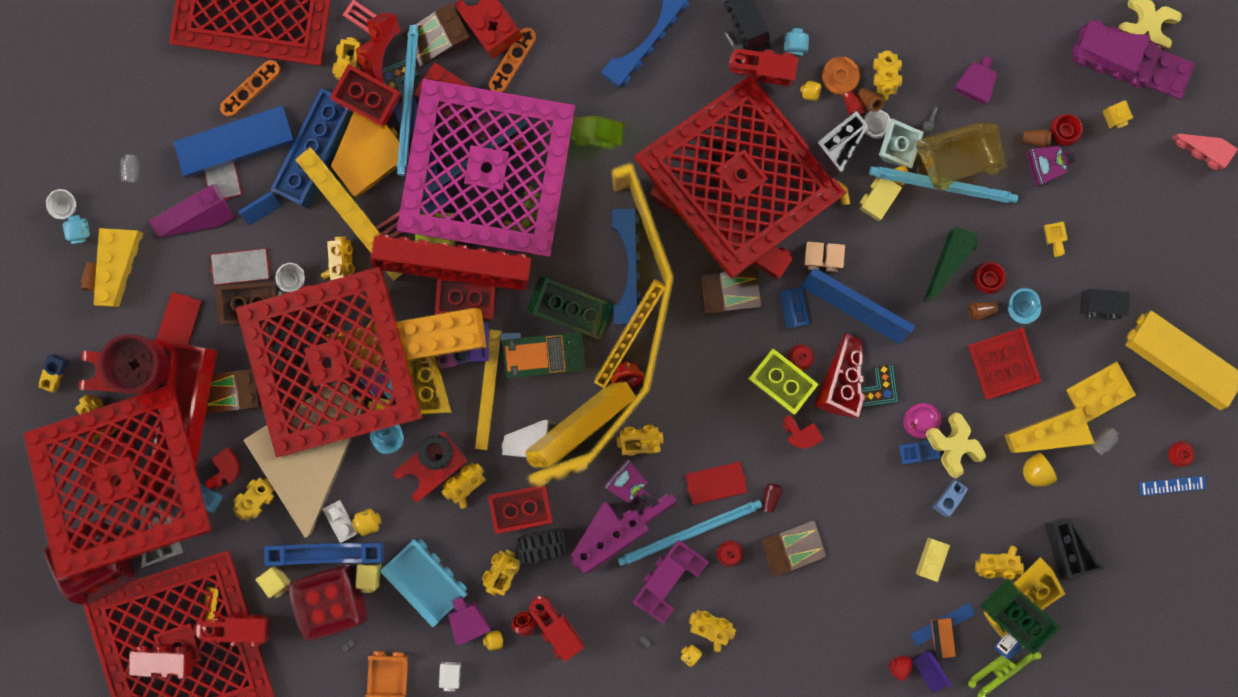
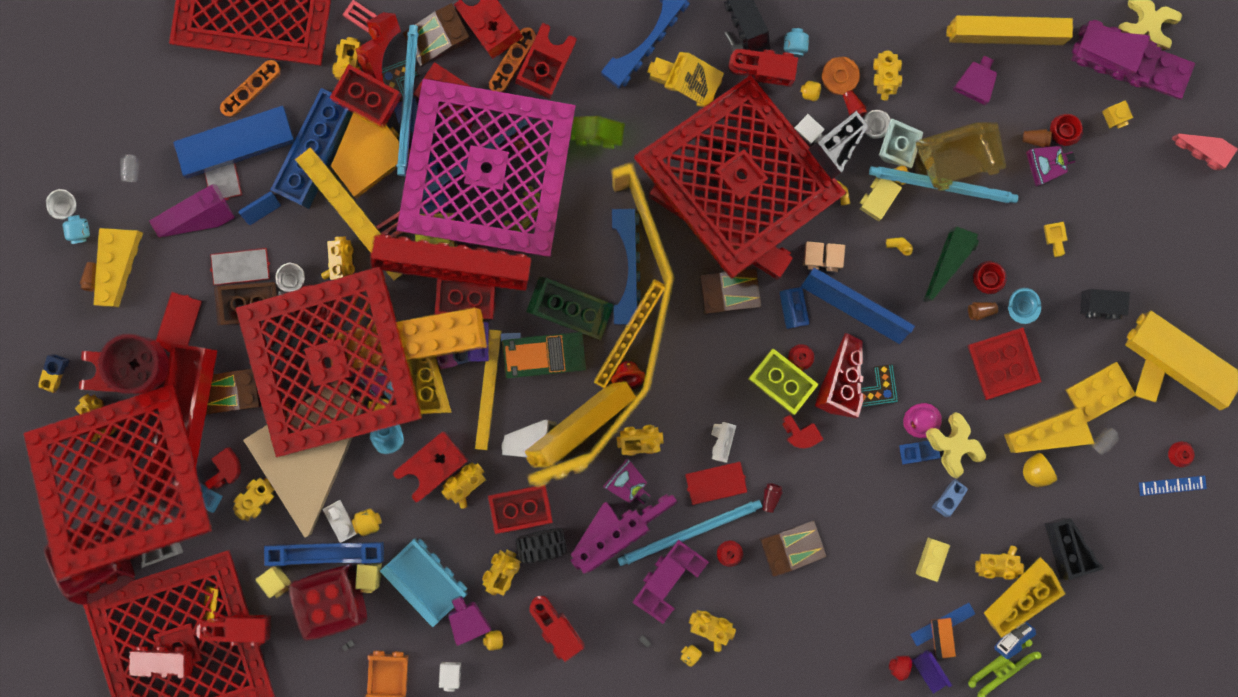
(423, 448): black tyre -> none
(524, 624): red cone -> none
(546, 57): none -> red brick
(660, 70): none -> yellow brick
(694, 79): none -> yellow panel
(725, 435): none -> white hinge
(809, 130): none -> white brick
(872, 100): dark orange cone -> none
(901, 244): none -> yellow arm
(927, 126): dark grey hand -> none
(1010, 30): none -> yellow brick
(1020, 616): dark green slope -> none
(1150, 382): none -> yellow slope

